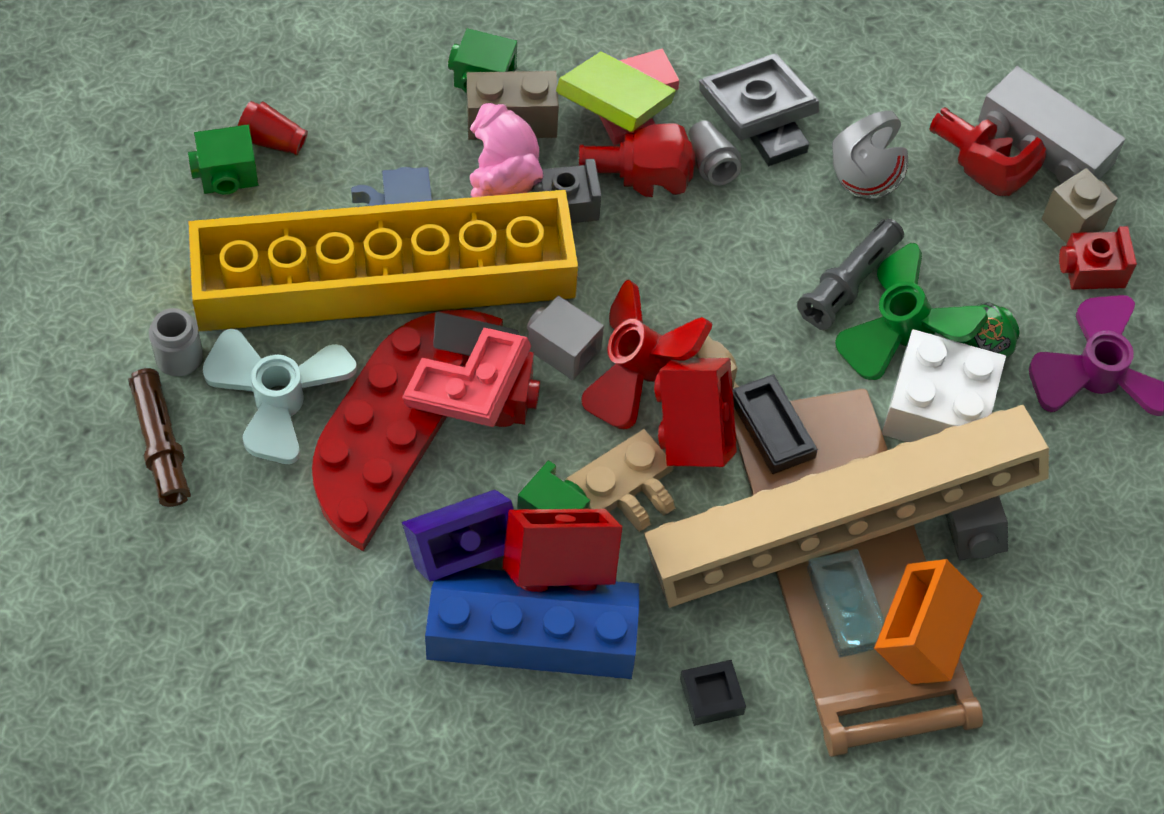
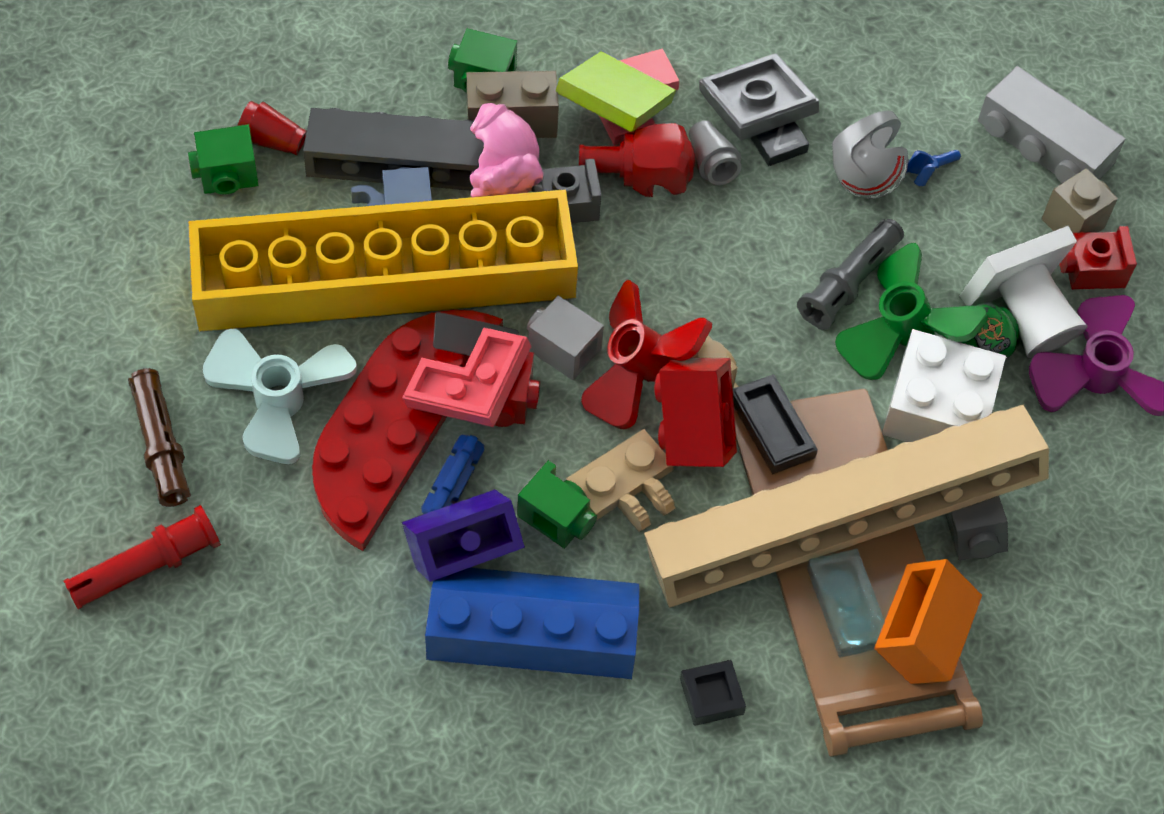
(166, 547): none -> red pin
(176, 342): light grey brick -> none
(365, 143): none -> dark grey brick
(454, 473): none -> blue axle
(562, 548): red brick -> none
(925, 164): none -> blue hand
(986, 157): red piece -> none
(1029, 290): none -> white plant

